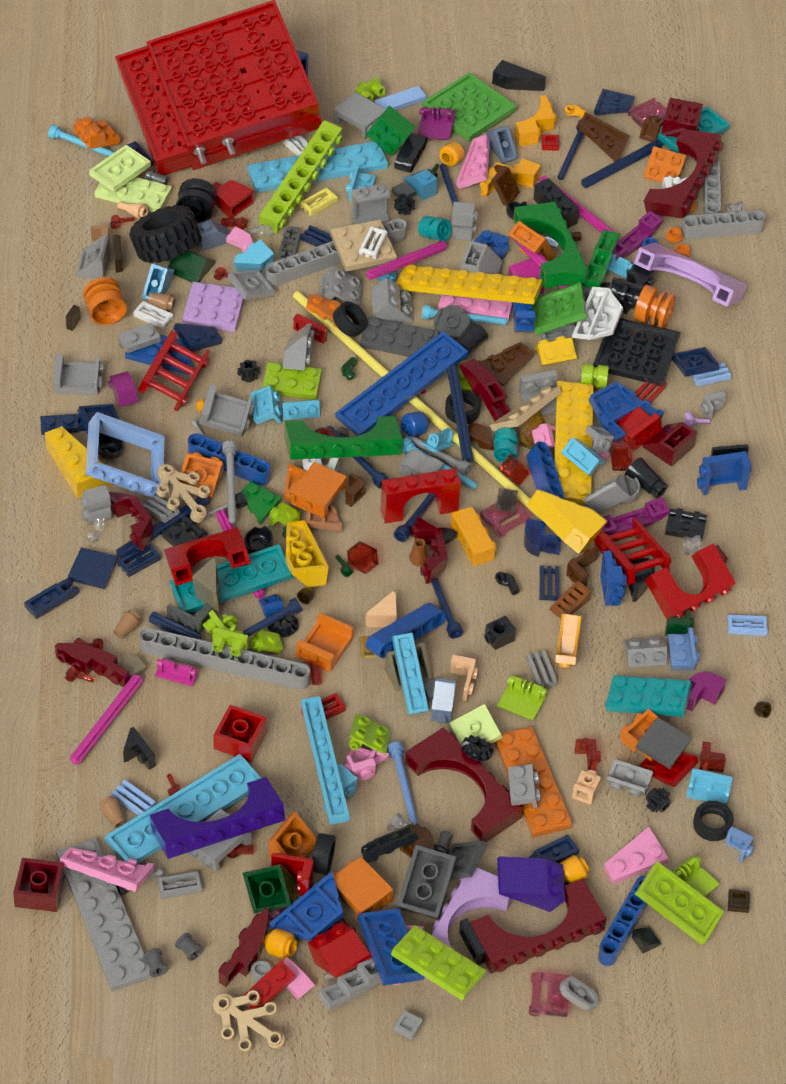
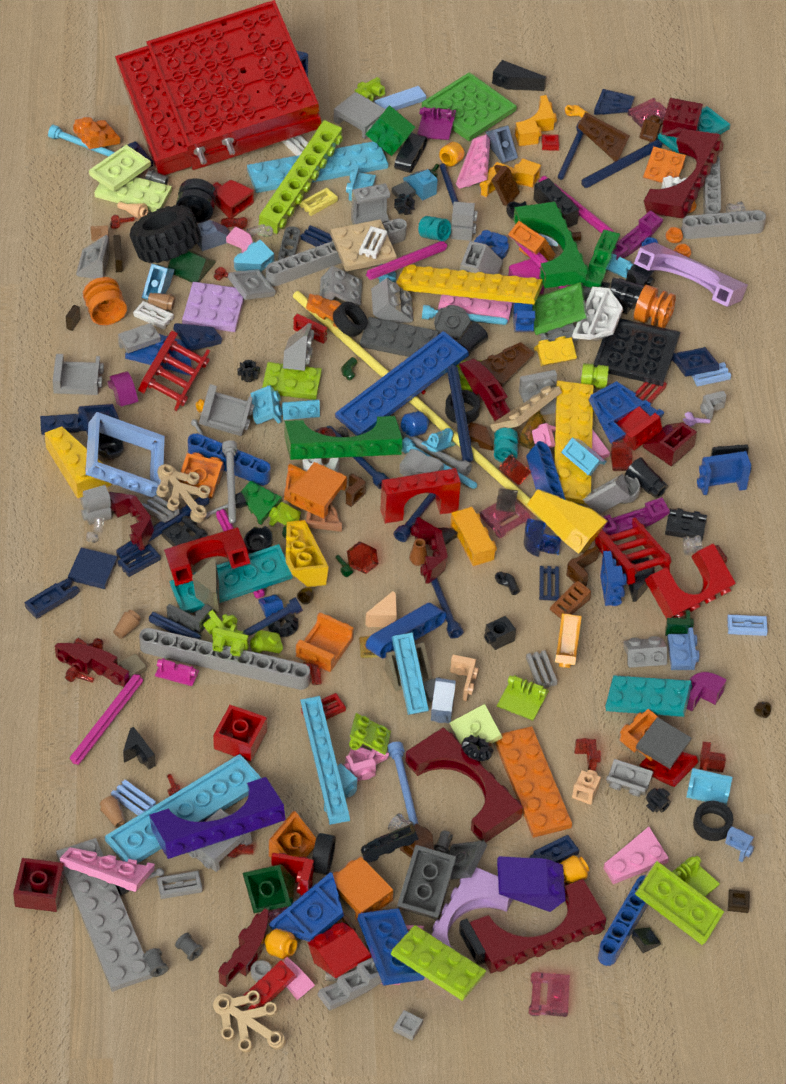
(523, 785): light grey bracket -> none
(579, 993): light grey plate -> none
(601, 438): light grey bracket -> none

